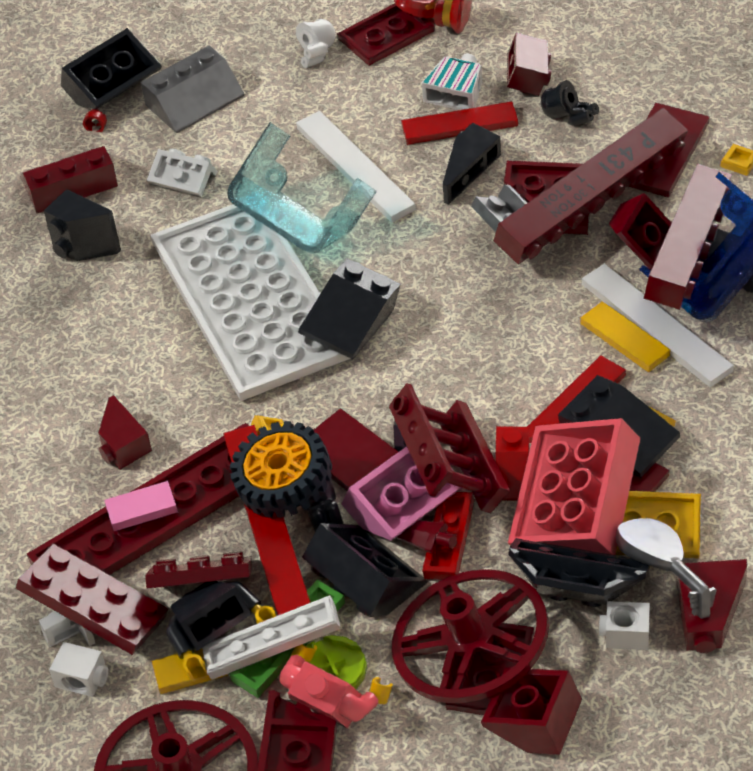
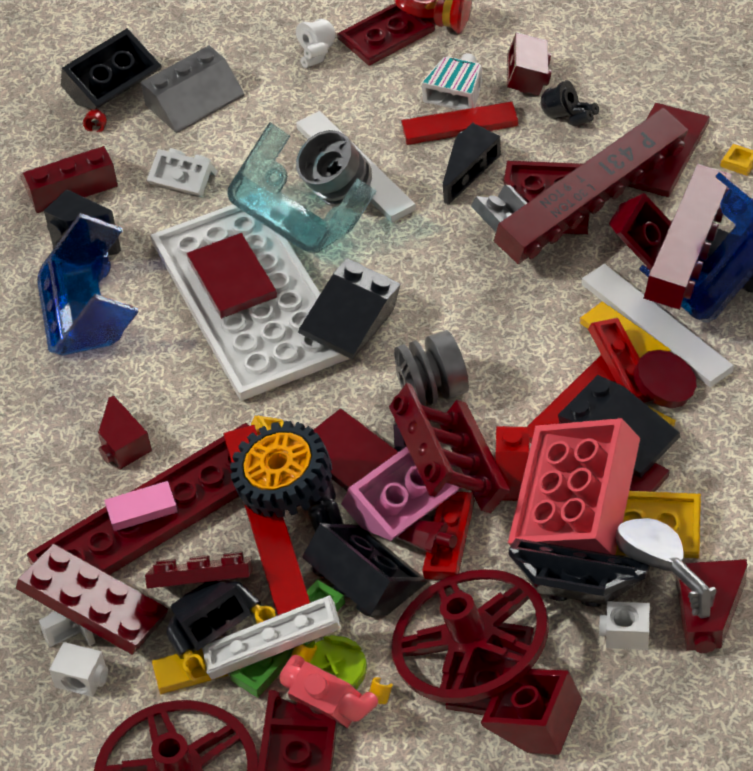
(69, 290): none -> clear blue windscreen
(231, 275): none -> dark red tile
(331, 166): none -> flat silver wheel
(436, 368): none -> flat silver wheel
(617, 353): none -> red tile
(665, 378): none -> dark red tile

